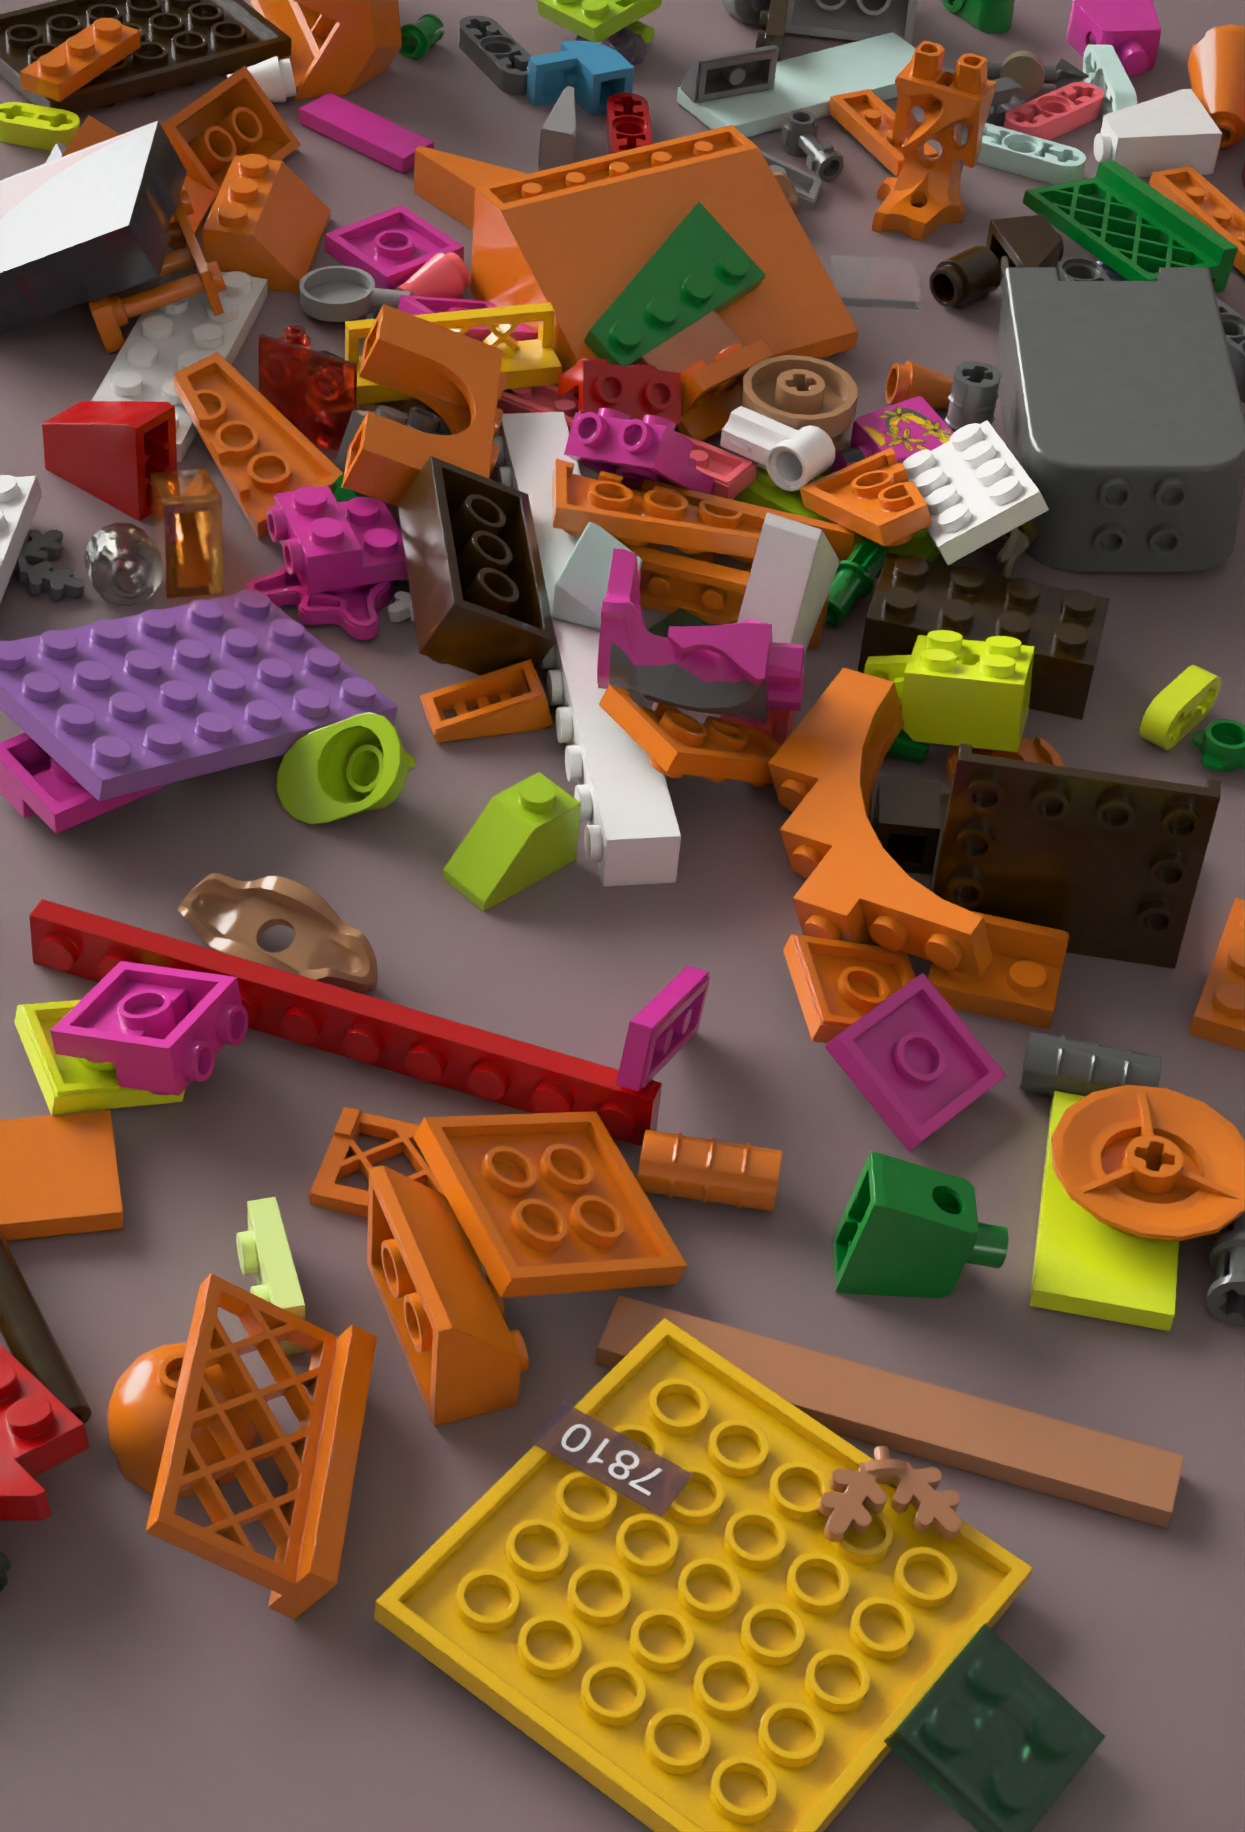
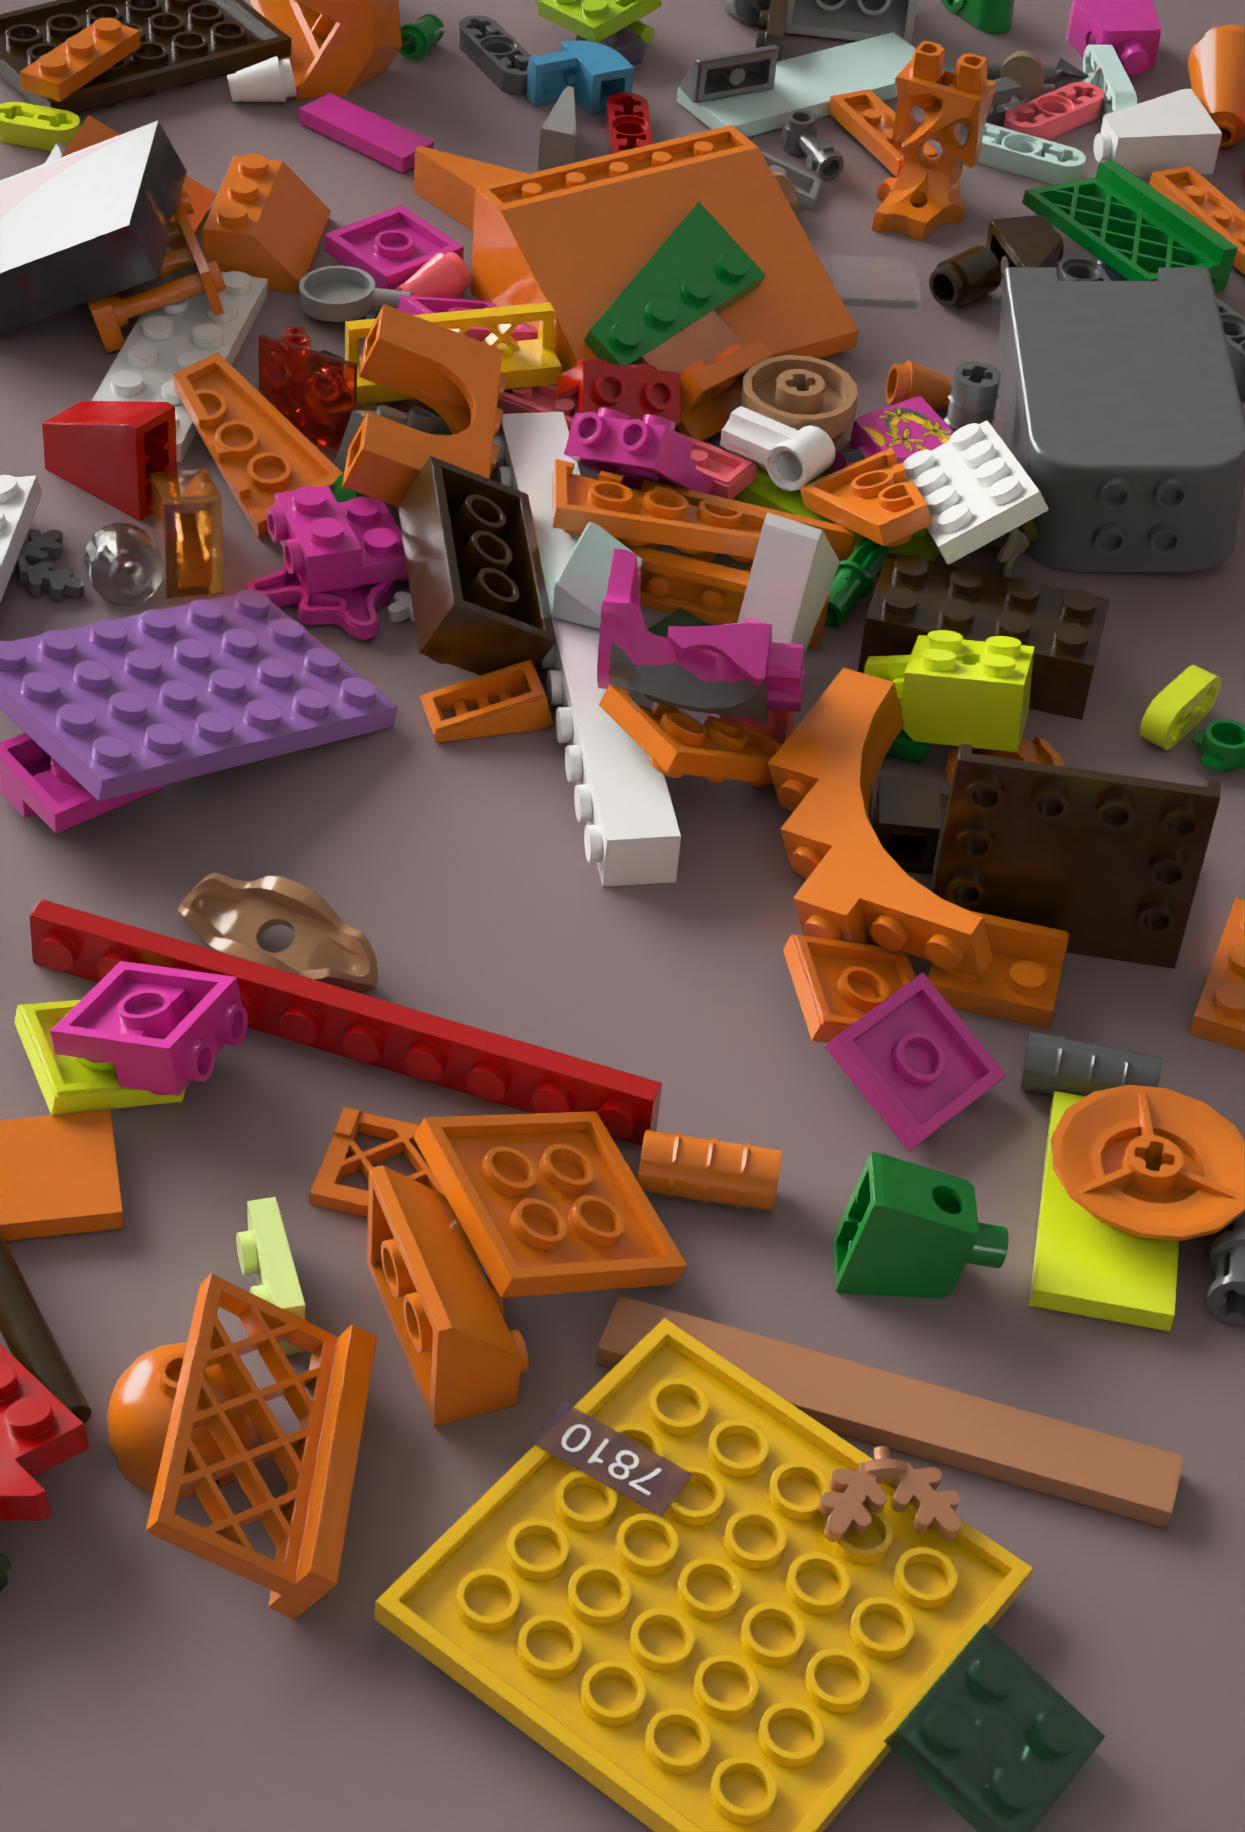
(227, 123): orange slope -> none
(344, 770): lime piece -> none
(516, 842): lime slope -> none
(663, 1028): dark pink tile -> none

